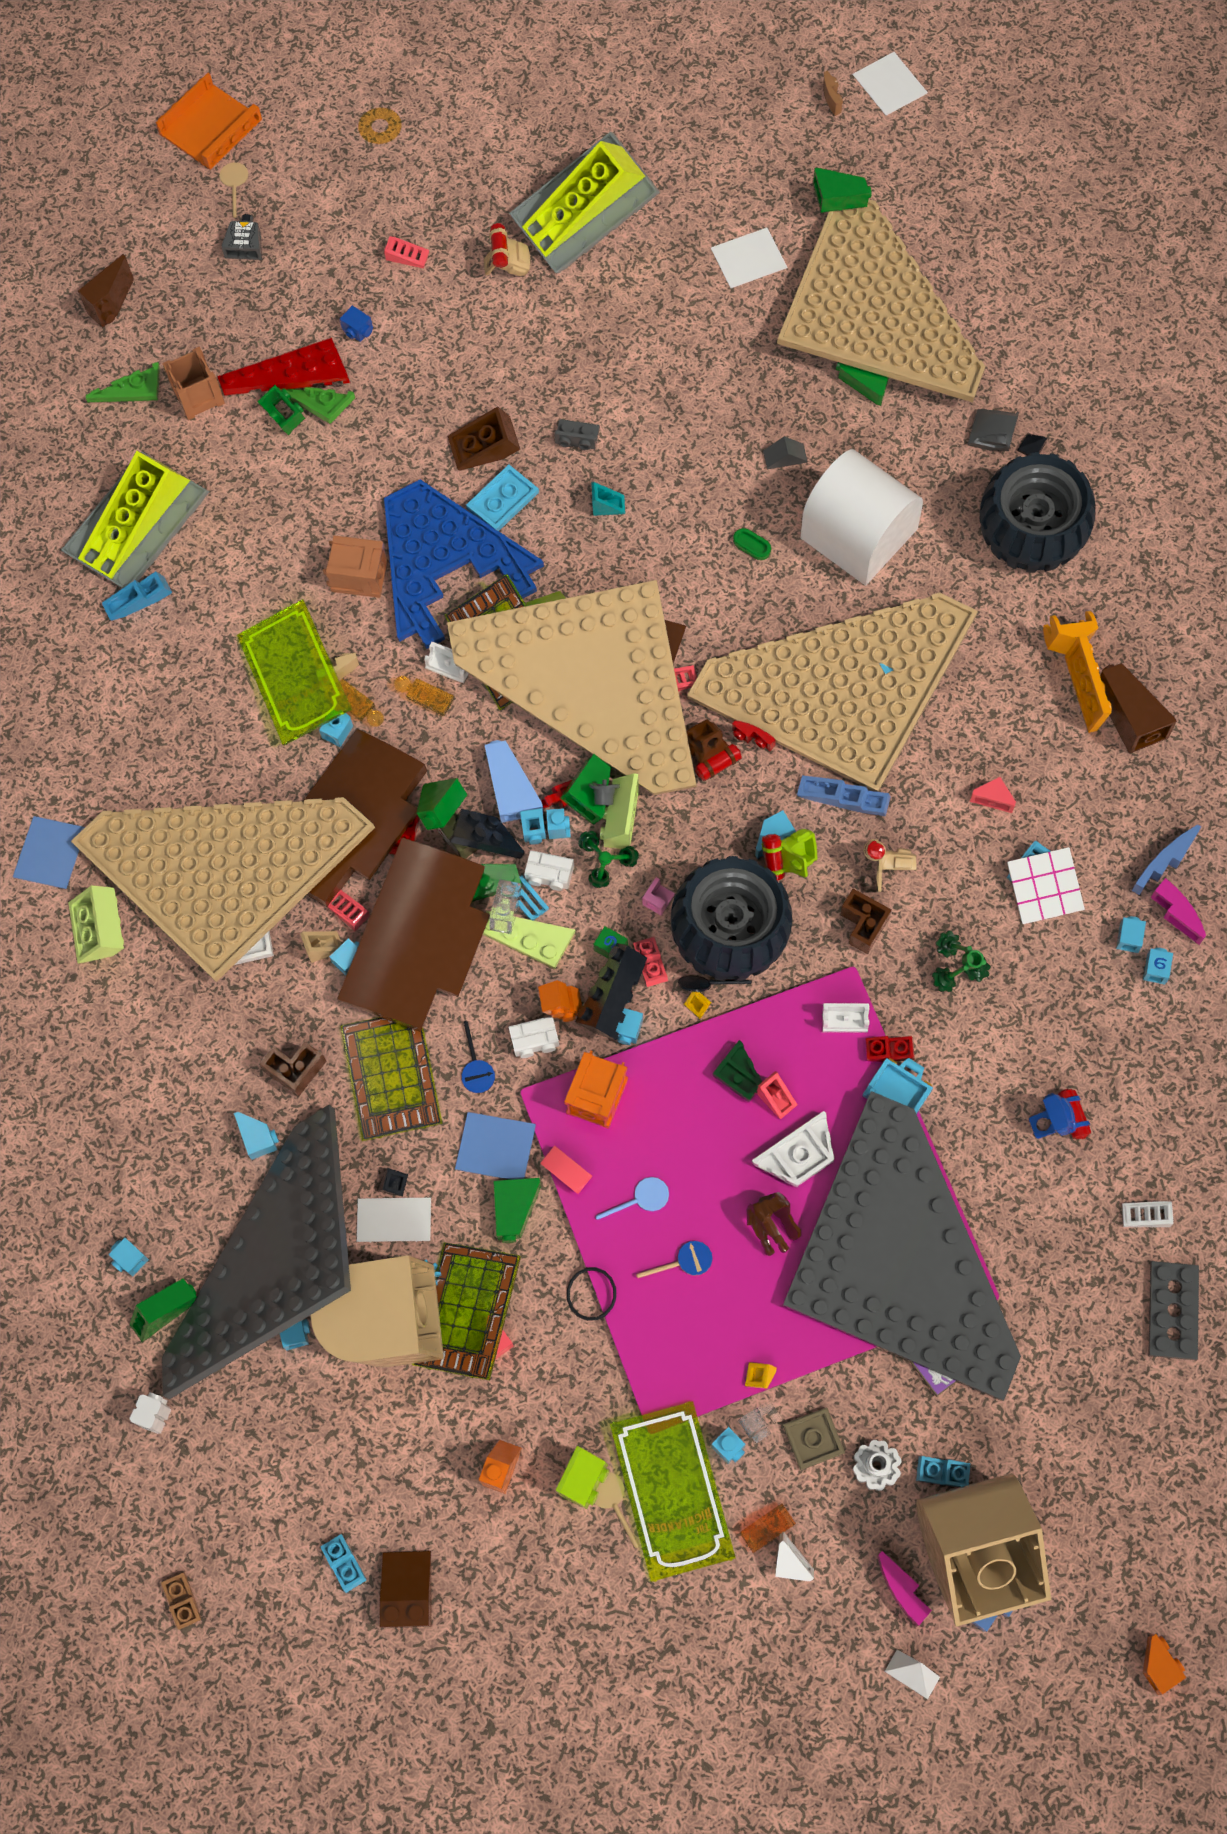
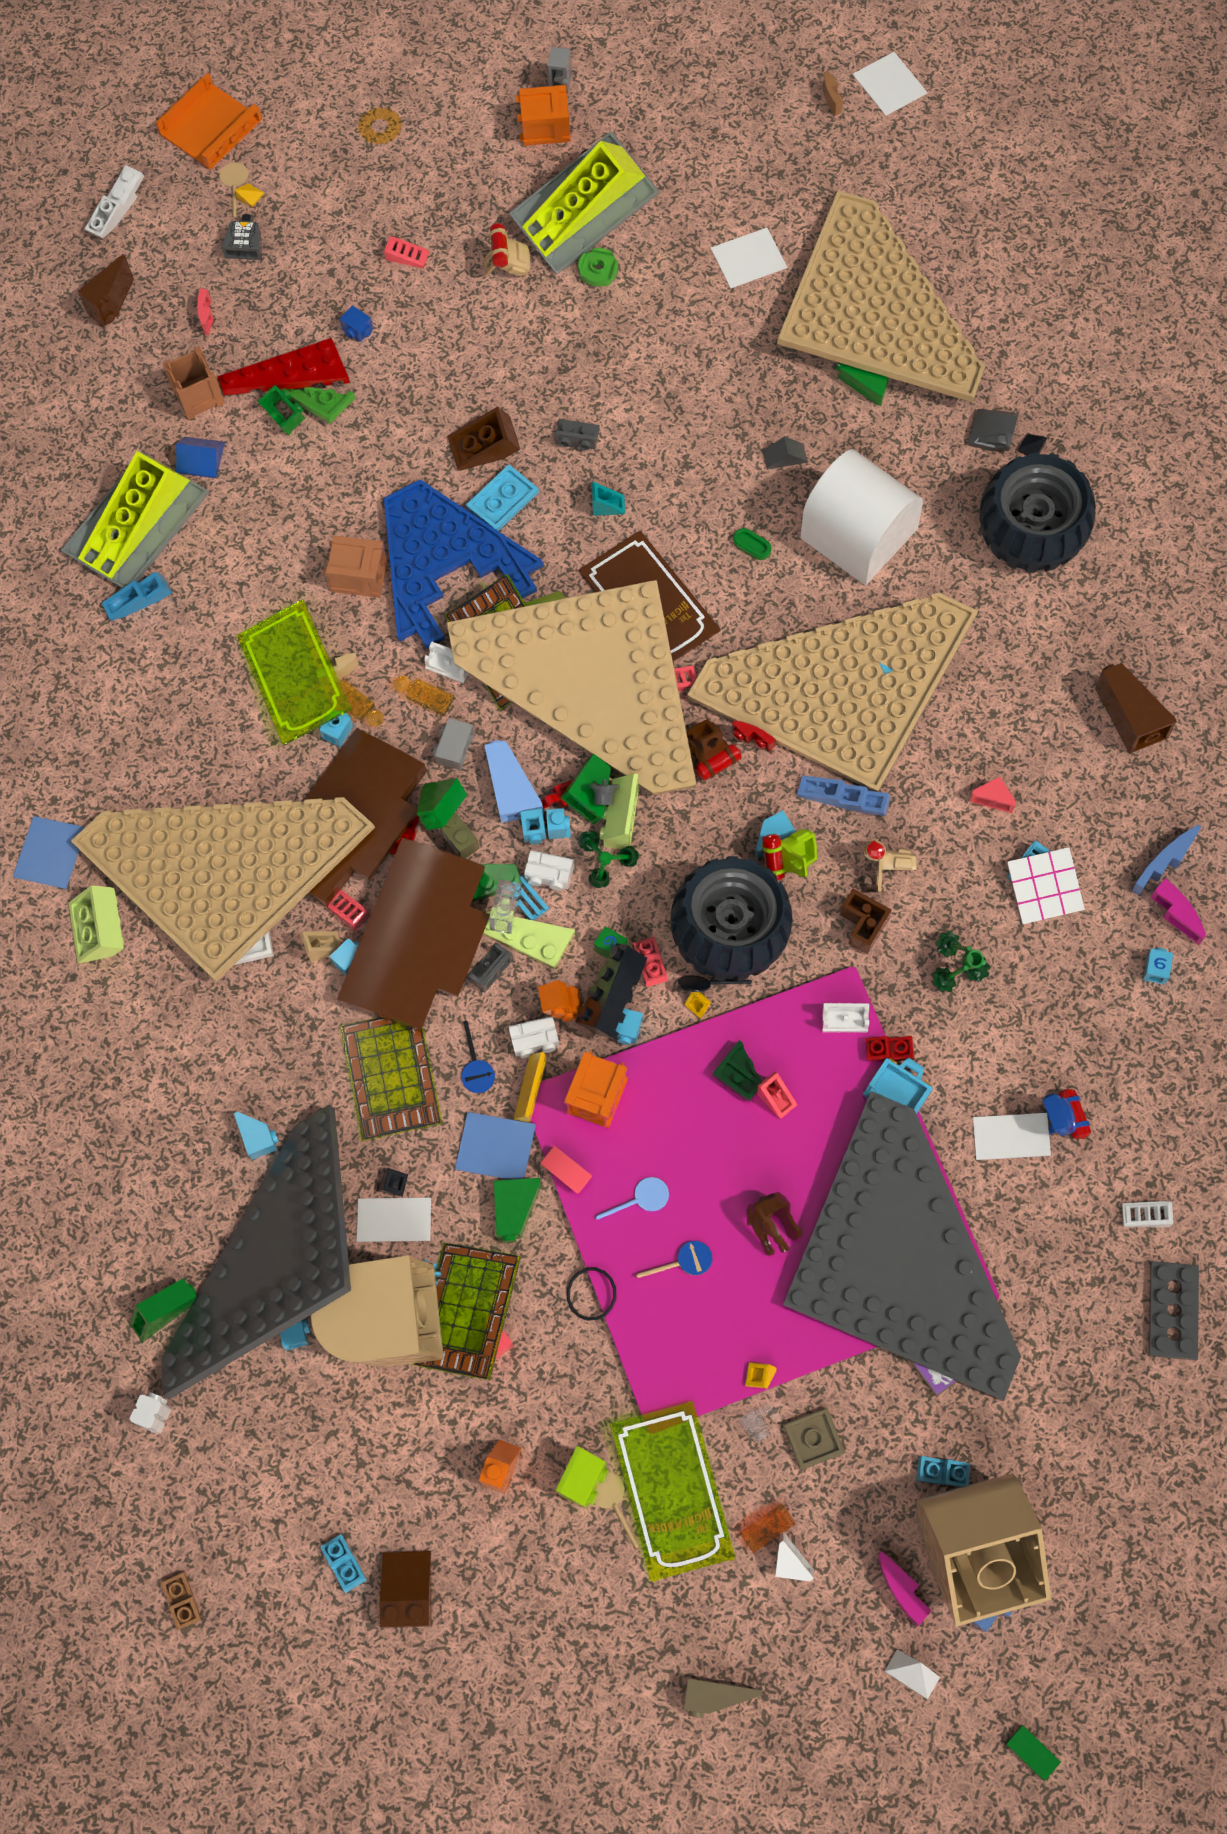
(114, 207): none -> white slope
(127, 1257): medium azure brick -> none
(135, 387): bright green wing -> none
(198, 456): none -> blue slope
(204, 311): none -> coral slope
(249, 194): none -> yellow slope
(294, 1072): reddish brown brick -> none
(454, 743): none -> light grey brick
(484, 833): black wing -> none
(490, 967): none -> dark grey hinge
(530, 1087): none -> yellow slope
(544, 115): none -> orange container
(559, 67): none -> light grey brick
(602, 276): none -> bright green plate
(639, 562): none -> reddish brown piece
(657, 897): bright pink panel -> none
(711, 1697): none -> dark tan slope
(729, 1446): medium azure brick -> none
(800, 1153): white wing -> none
(840, 190): green slope -> none
(889, 1462): white plant -> none
(1011, 1136): none -> white window
(1033, 1753): none -> green tile
(1073, 641): light orange hinge -> none
(1131, 934): medium azure brick -> none
(1160, 1667): orange slope -> none

